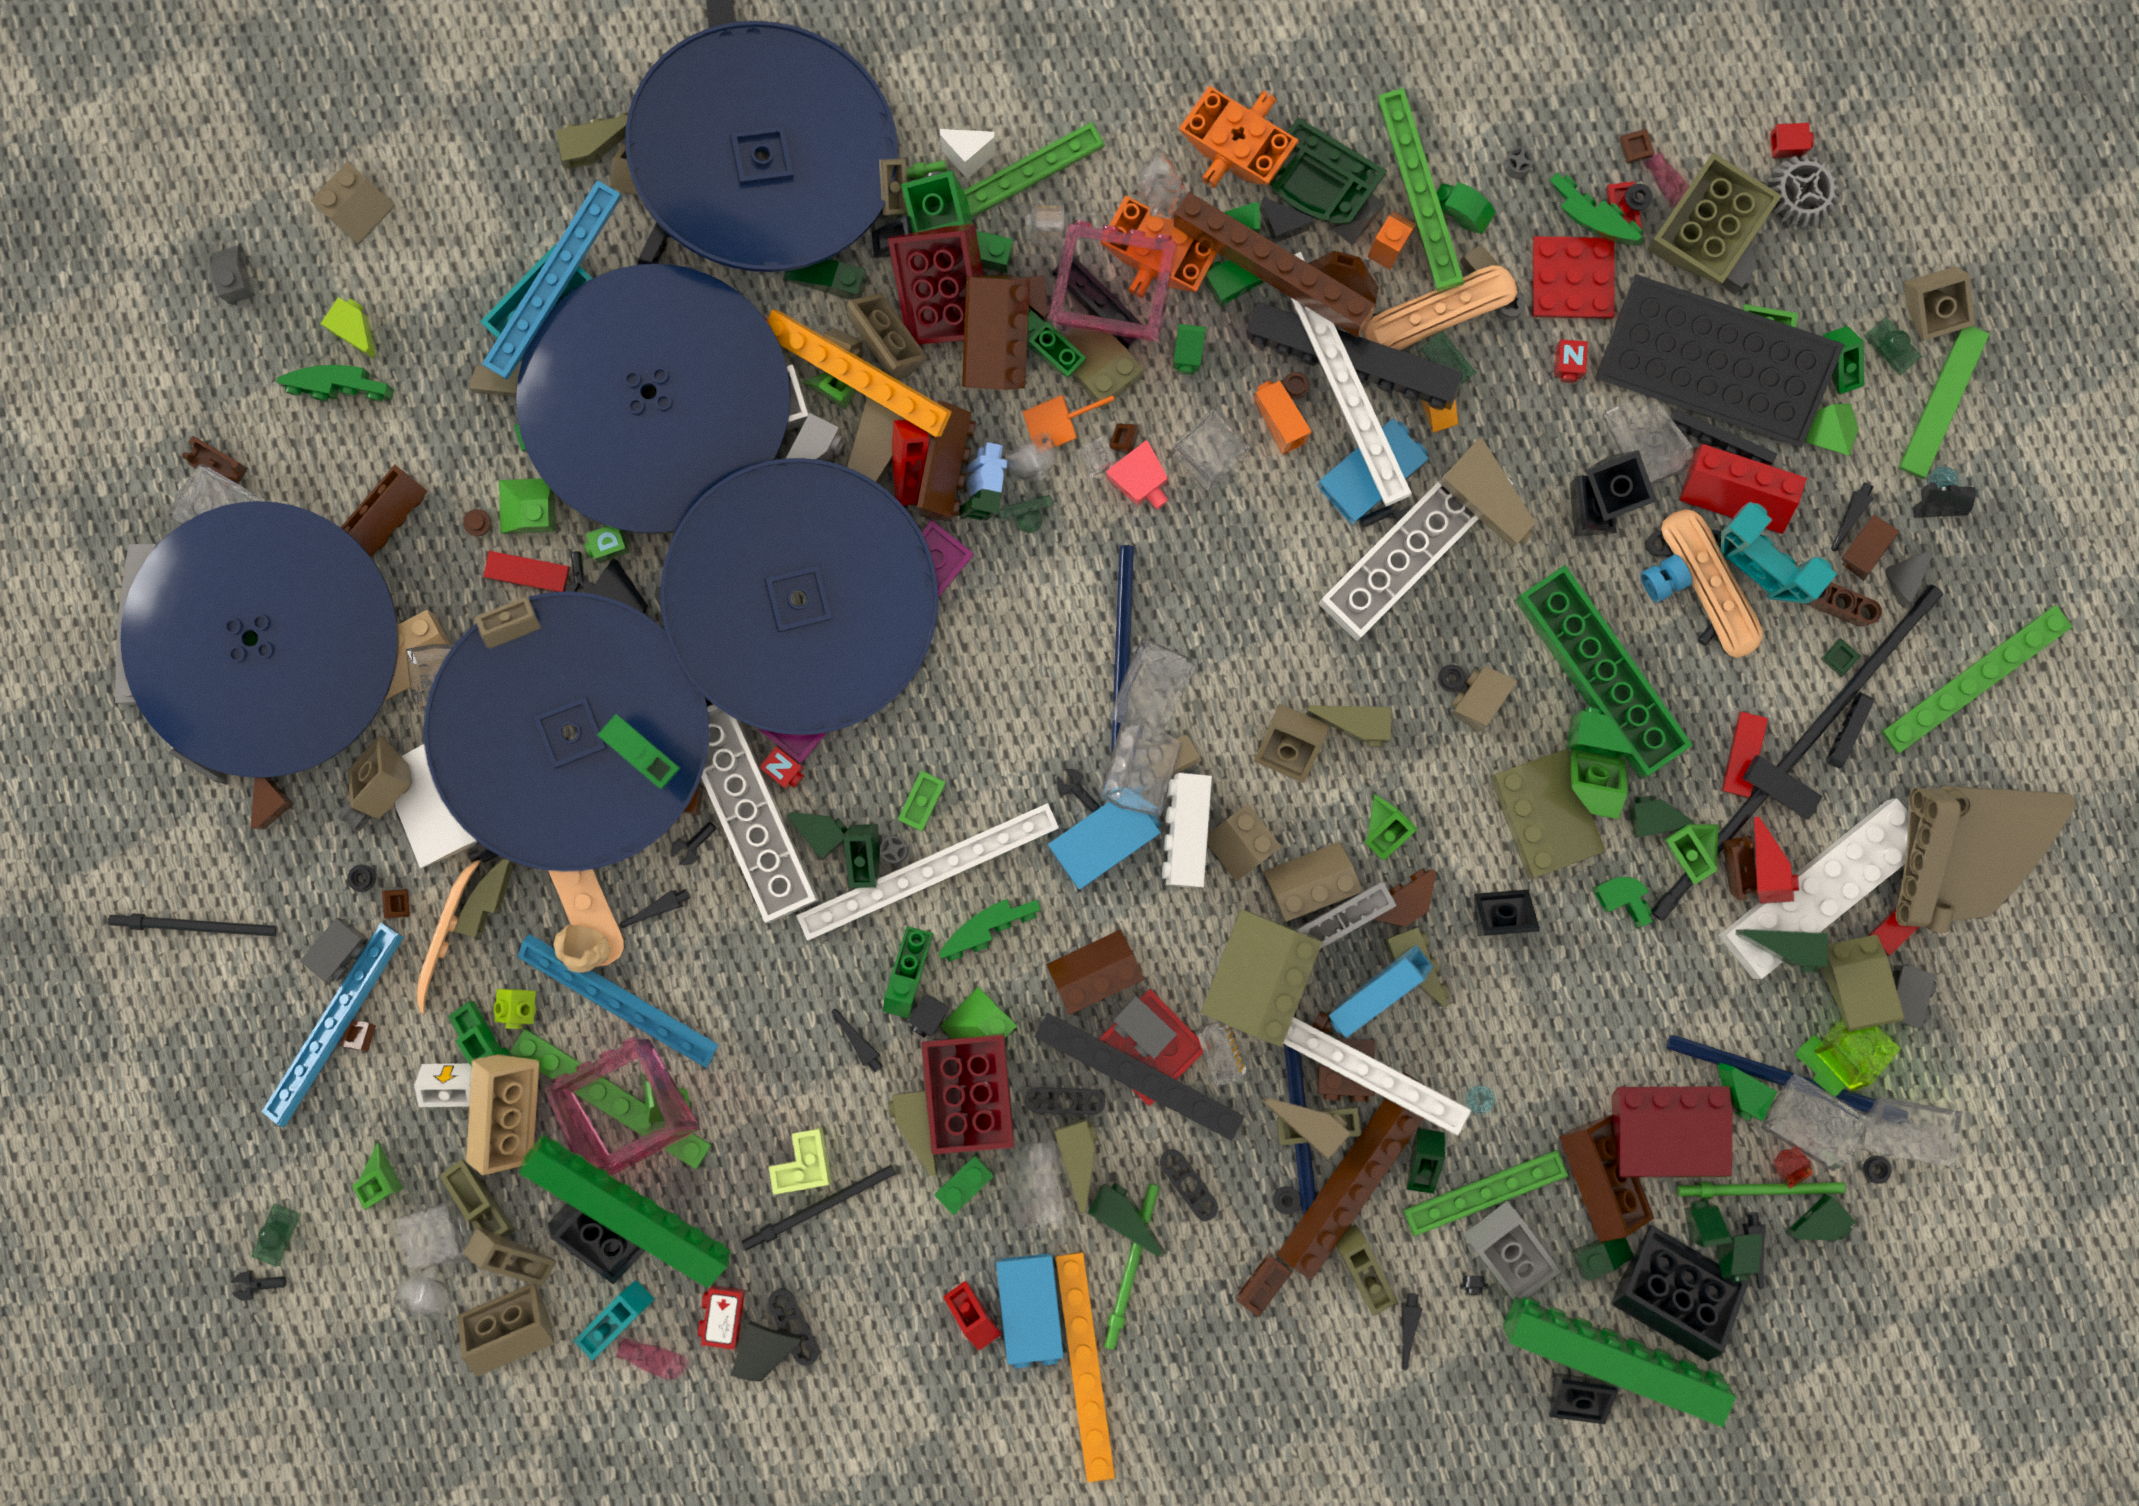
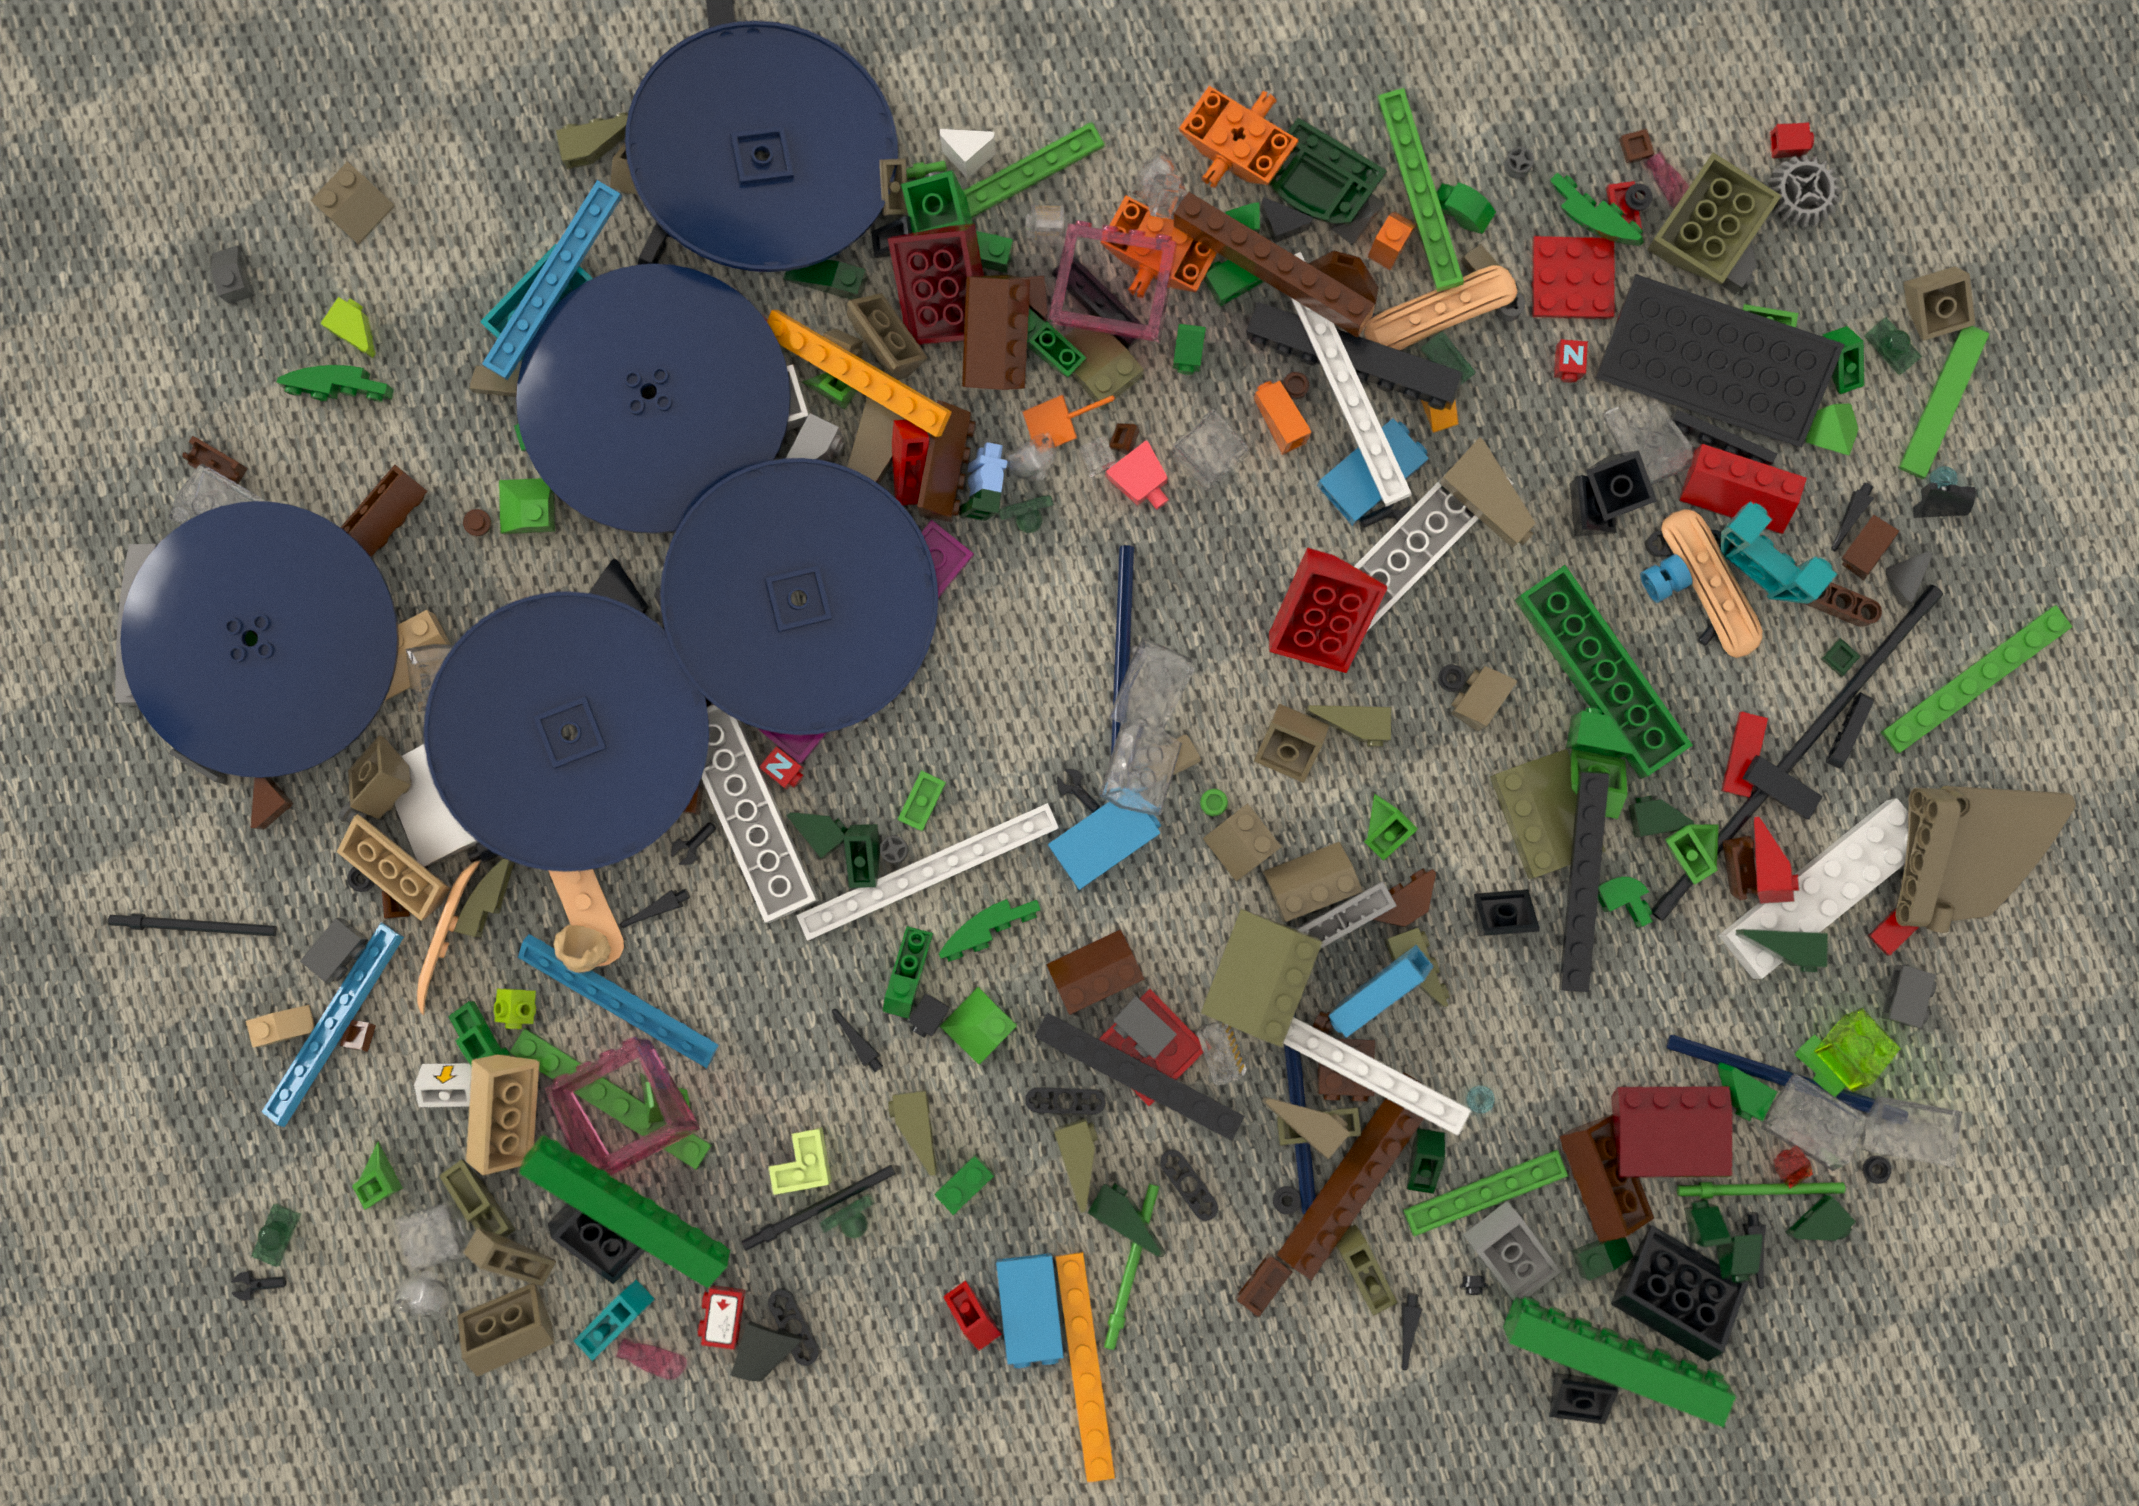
(280, 1026): none -> tan slope
(392, 868): none -> tan slope
(507, 622): dark tan slope -> none
(526, 572): red tile -> none
(578, 574): black bar -> none
(606, 544): bright green brick -> none
(639, 751): green slope -> none
(850, 1218): none -> clear green tile
(967, 1094): dark red slope -> none
(1034, 1185): clear slope -> none
(1188, 830): white slope -> none
(1213, 802): none -> bright green tile
(1325, 612): none -> red slope
(1584, 881): none -> black plate
(1862, 983): olive slope -> none

